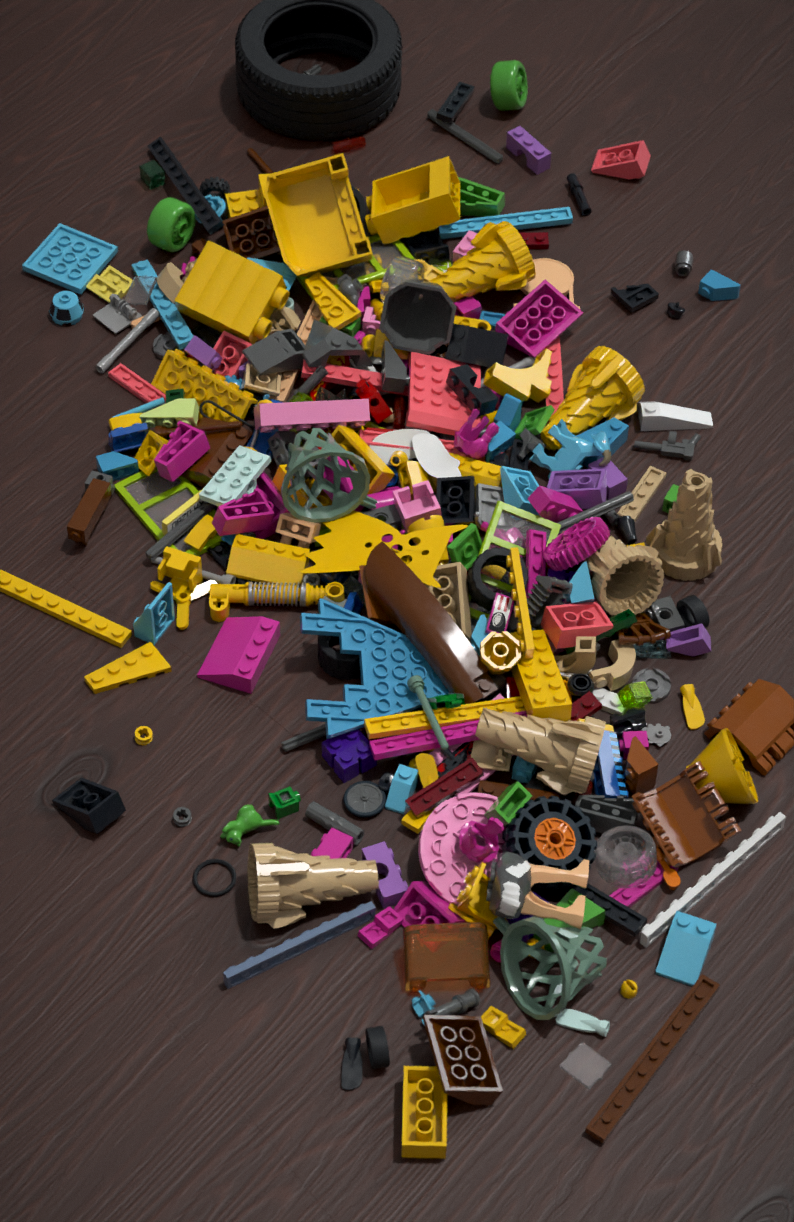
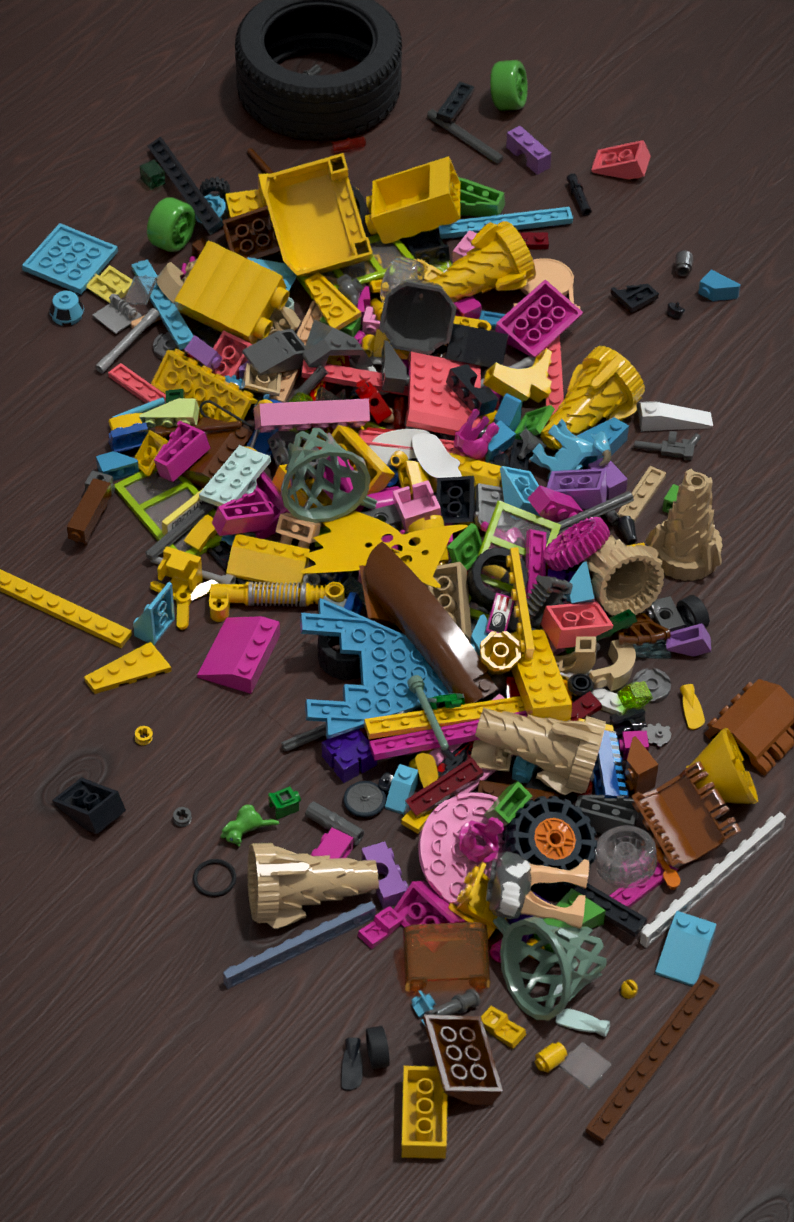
(550, 1057): none -> yellow brick

